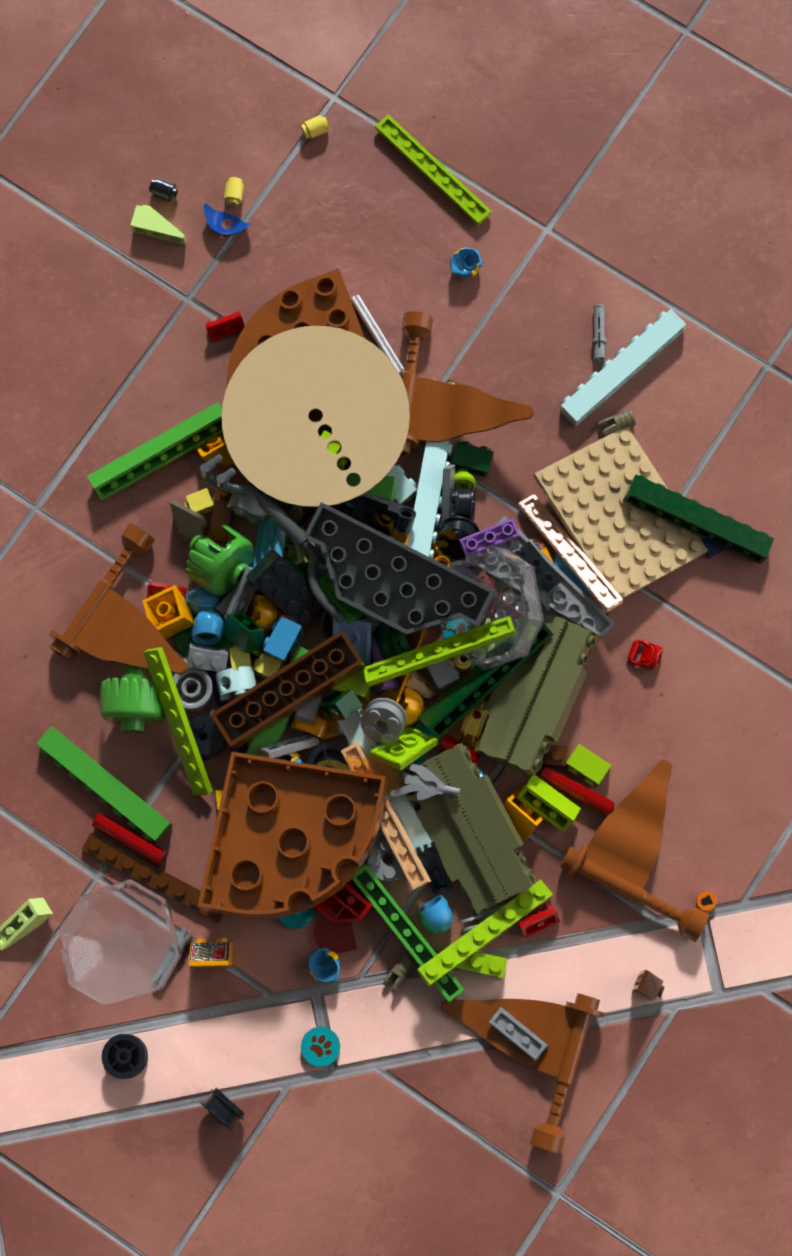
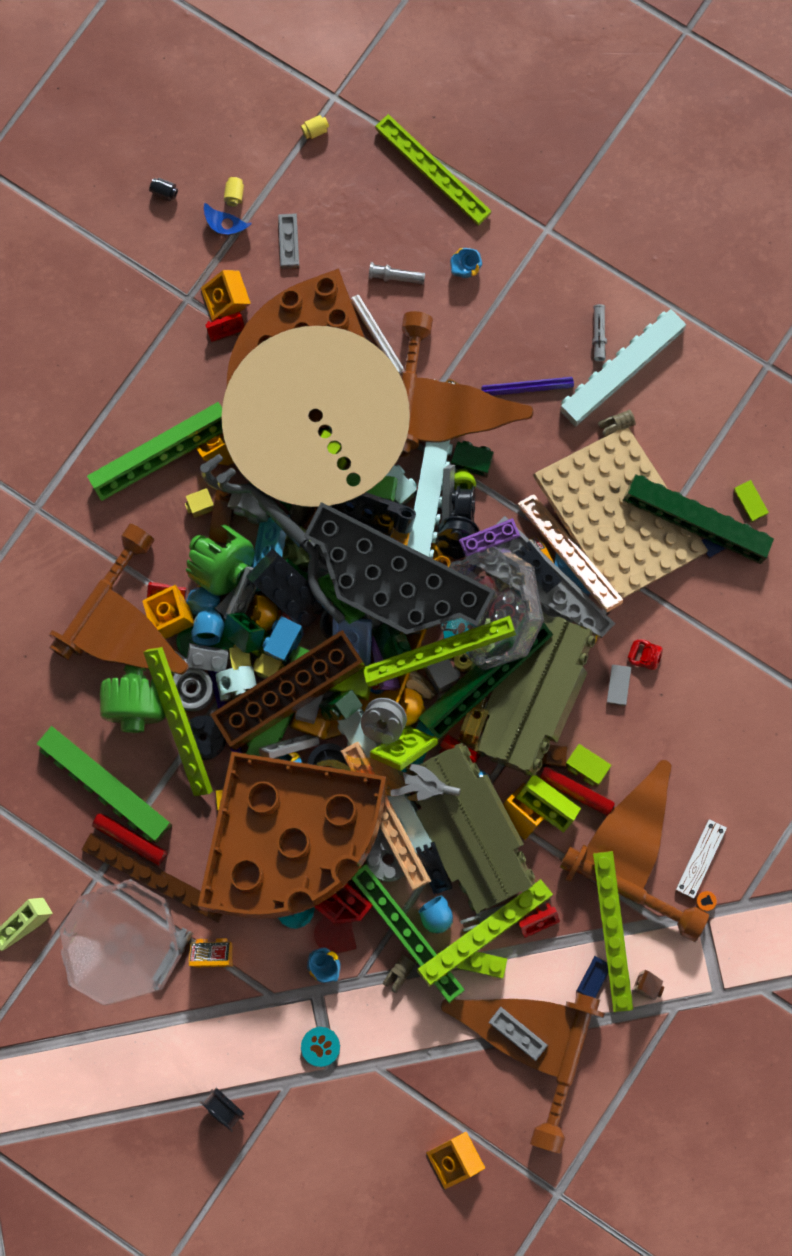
(136, 1056): black wheel -> none
(152, 224): yellowish green slope -> none
(188, 521): dark tan slope -> none
(225, 294): none -> light orange slope
(288, 241): none -> light grey tile
(387, 273): none -> light grey pin
(455, 1160): none -> light orange slope
(529, 386): none -> dark purple axle
(593, 978): none -> dark blue tile
(613, 931): none -> lime plate
(618, 685): none -> light grey tile
(701, 859): none -> white tile
(751, 501): none -> lime tile

